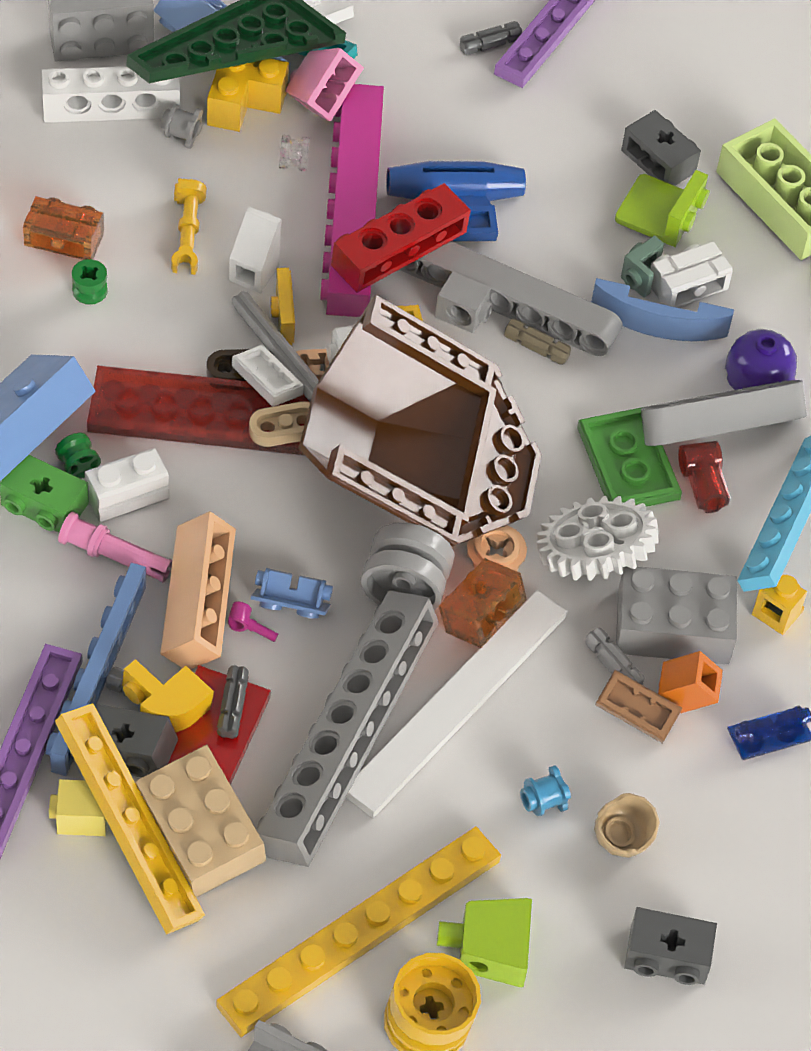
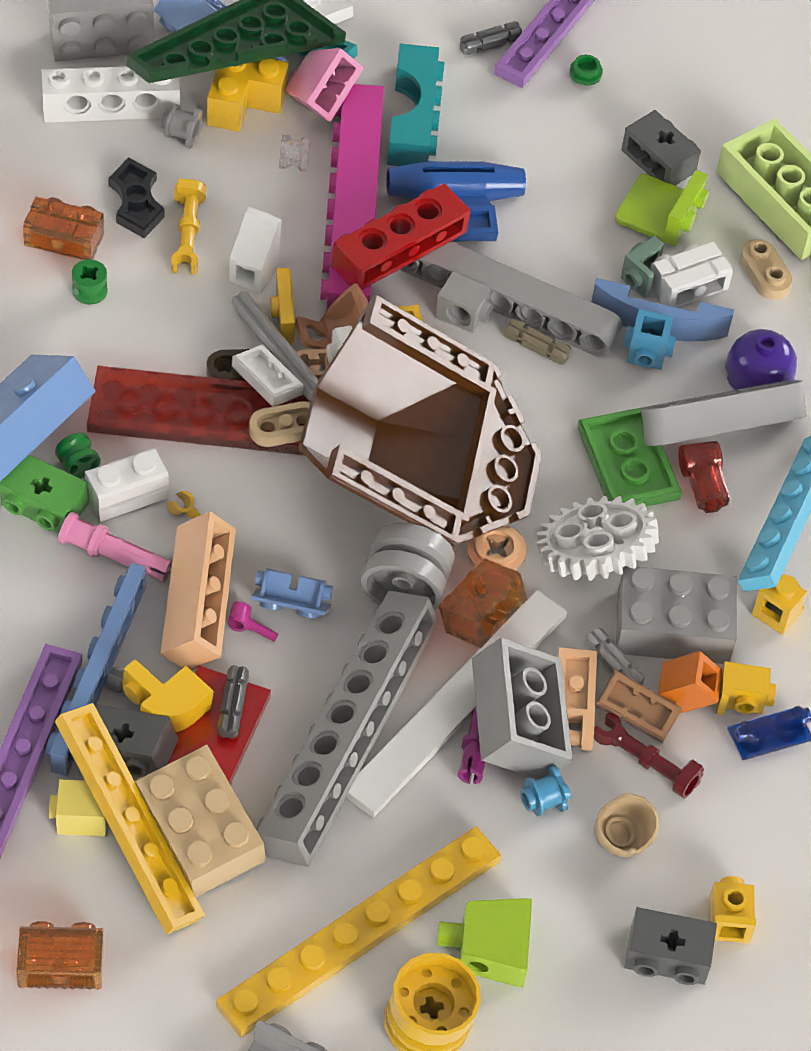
(60, 956): none -> clear orange brick
(138, 209): none -> black tile
(188, 509): none -> yellow hand
(343, 312): none -> nougat piece
(416, 78): none -> teal arch
(471, 758): none -> magenta pin
(521, 708): none -> light grey brick
(580, 689): none -> light nougat plate
(586, 70): none -> green plate
(650, 339): none -> dark azure brick
(683, 780): none -> dark red piece
(732, 909): none -> yellow brick
(745, 689): none -> yellow brick
(761, 265): none -> tan plate

